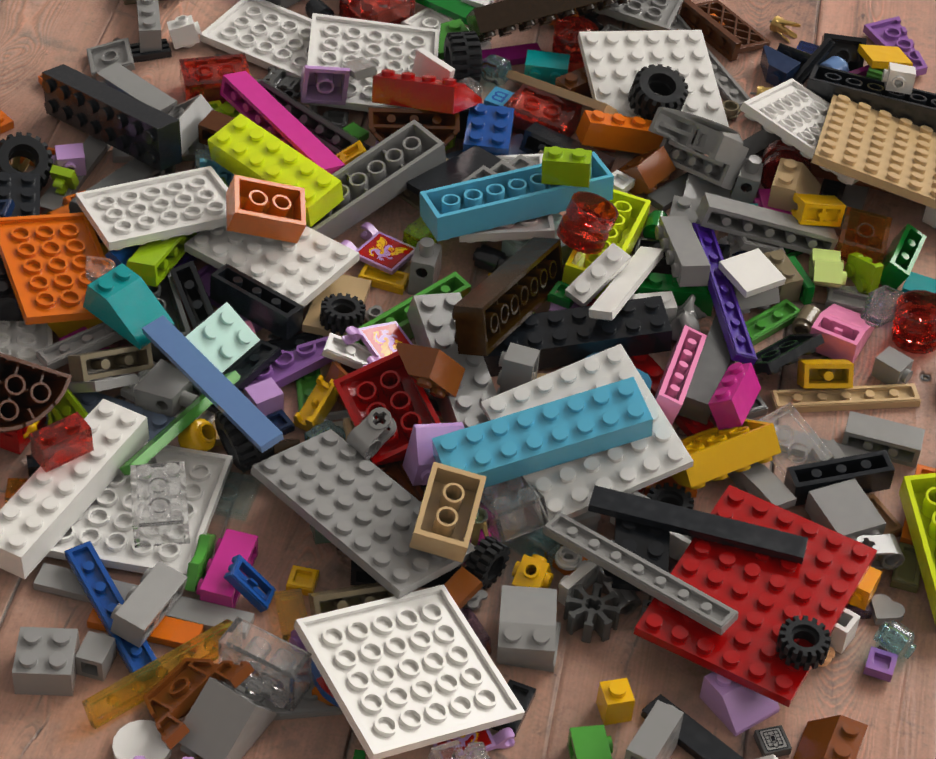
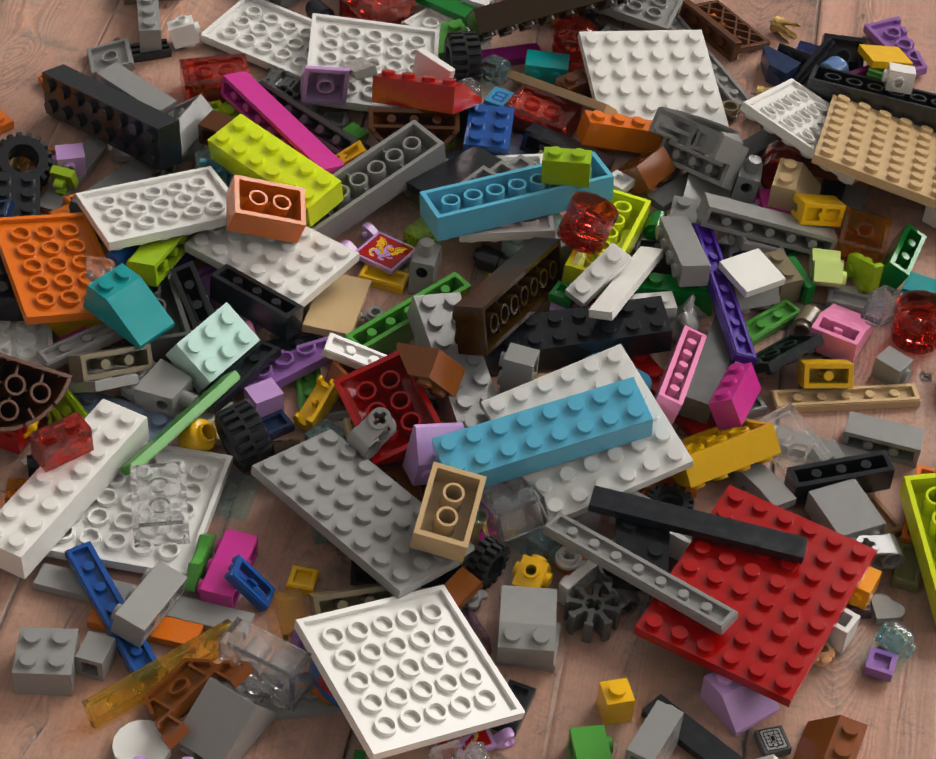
(213, 384): medium blue tile -> none
(341, 312): black tyre -> none
(379, 338): flag -> none
(661, 81): black tyre -> none
(798, 654): black tyre -> none

